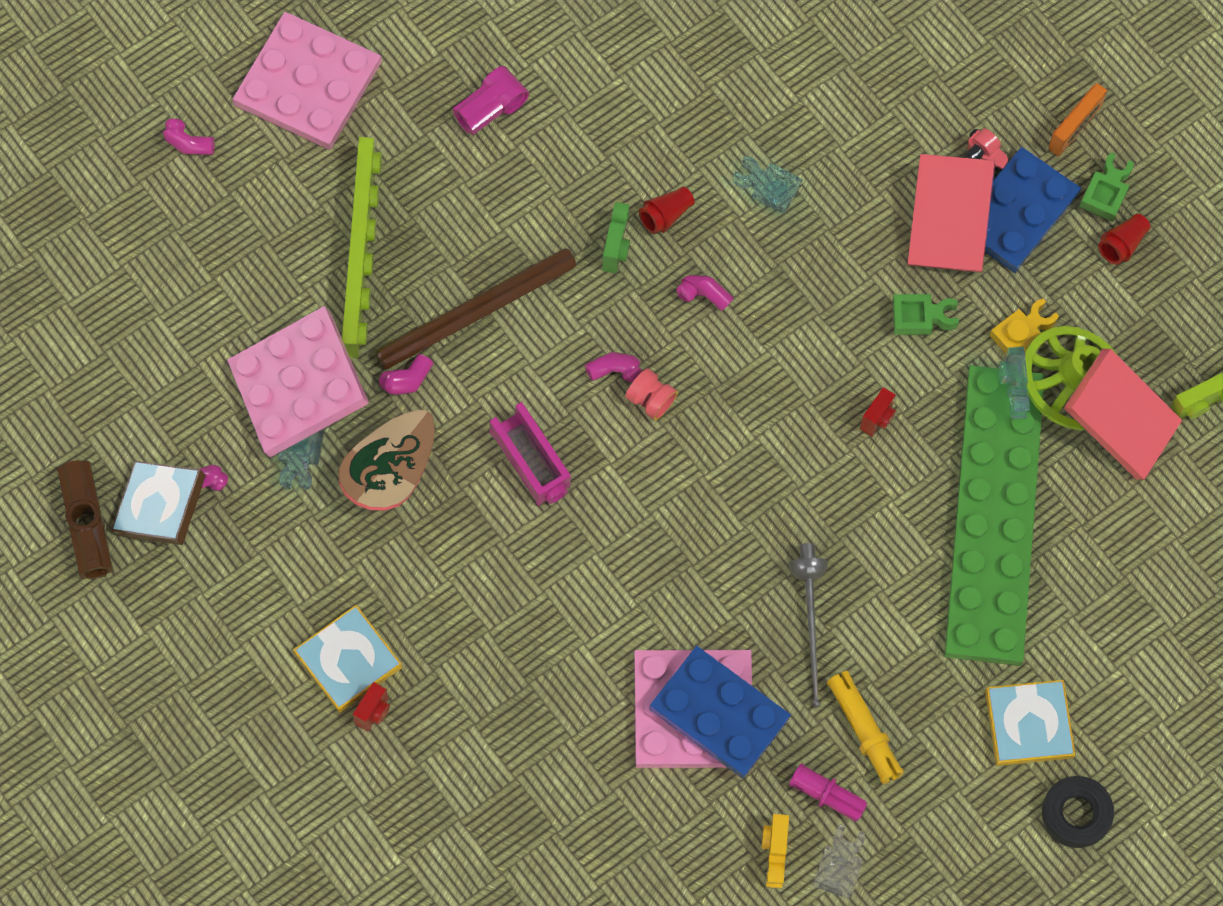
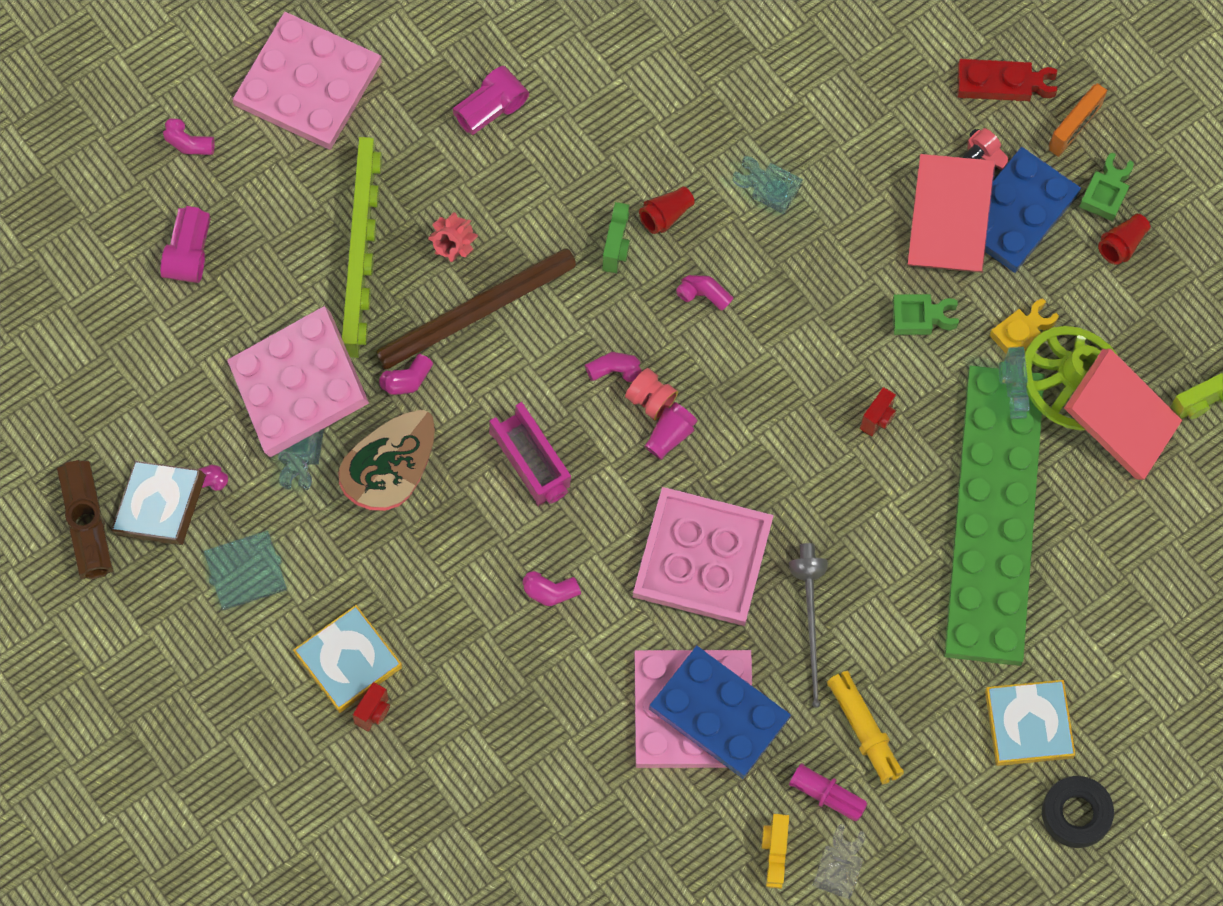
(186, 255): none -> dark pink piece
(245, 570): none -> clear light blue piece
(452, 237): none -> coral gear
(547, 592): none -> dark pink arm
(671, 429): none -> dark pink cone
(703, 556): none -> bright pink plate
(1003, 80): none -> red plate

